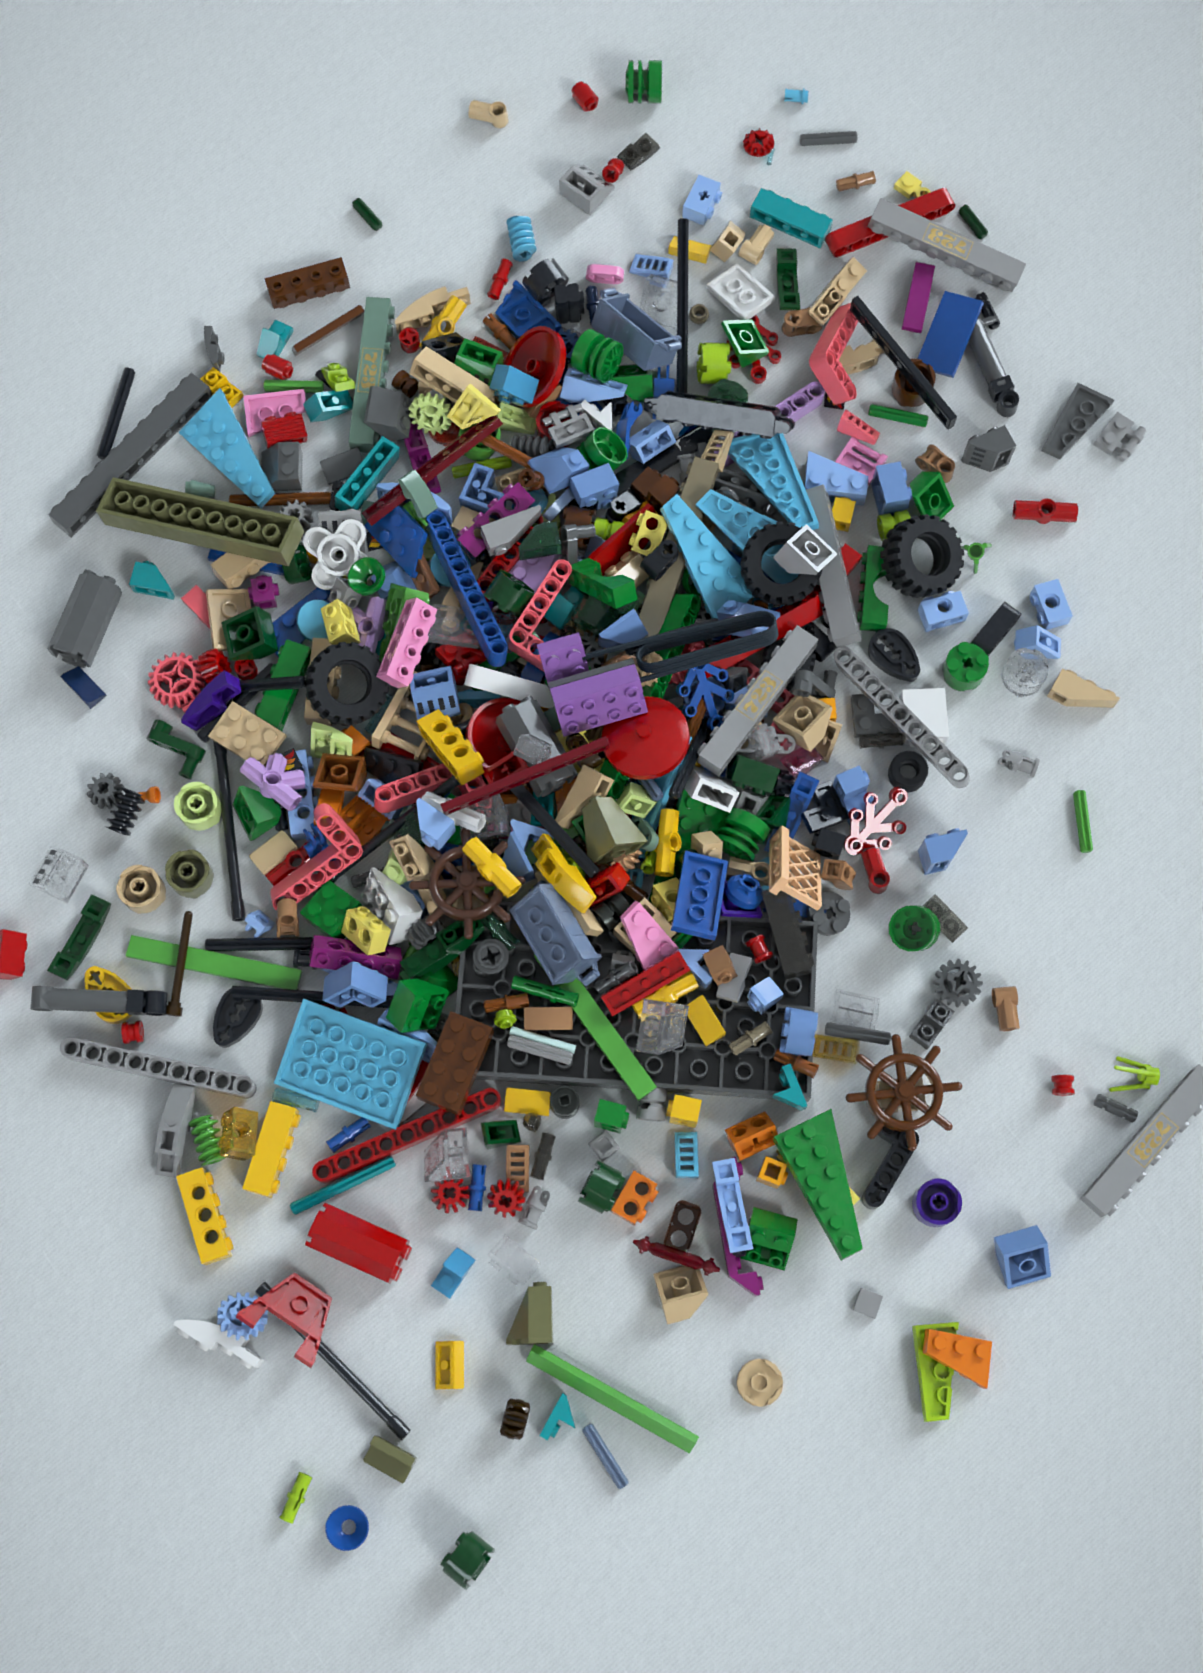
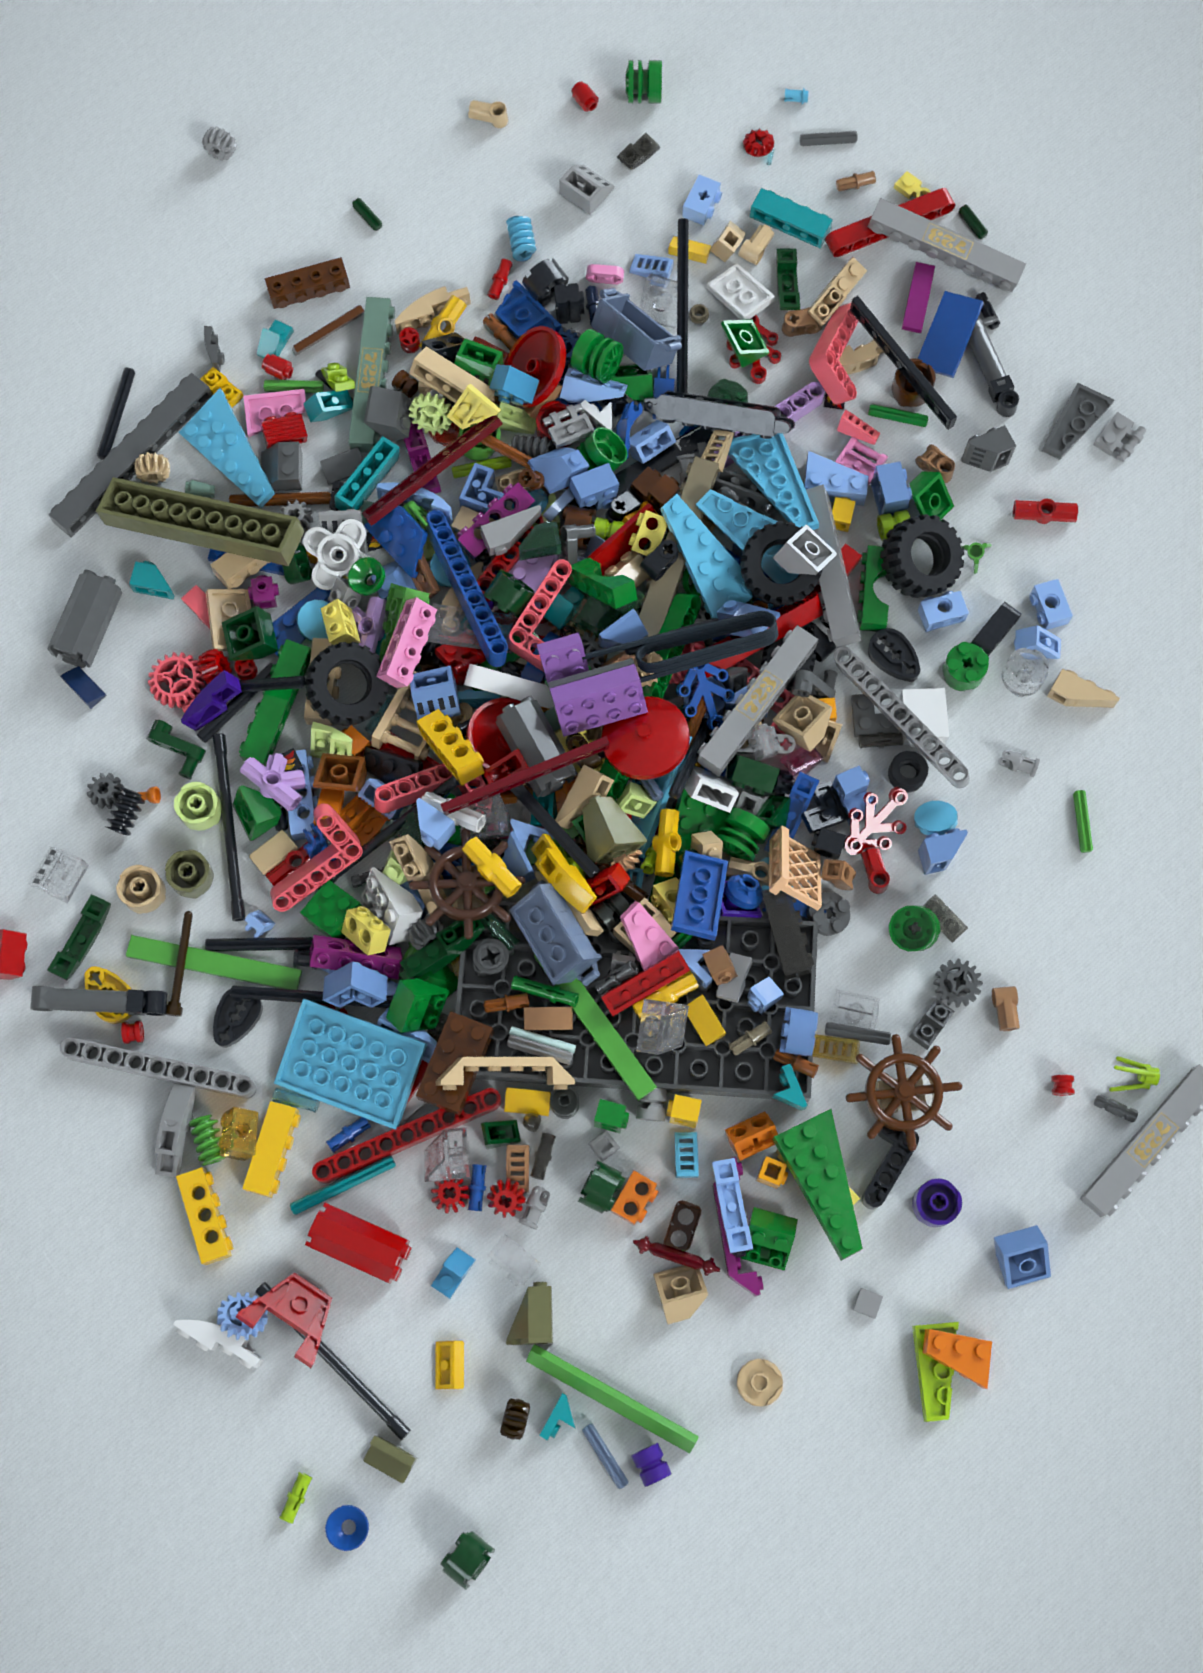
(152, 468): none -> tan gear
(219, 143): none -> light grey gear
(246, 734): tan plate -> none
(287, 919): medium nougat piece -> none
(416, 490): sand green slope -> none
(505, 1018): lime plate -> none
(532, 749): clear brick -> none
(555, 1072): none -> tan slope
(613, 170): red bush -> none
(646, 830): sand green beam -> none
(651, 1464): none -> dark purple wheel
(713, 362): lime brick -> none
(759, 949): red bush -> none
(935, 817): none -> medium azure tile

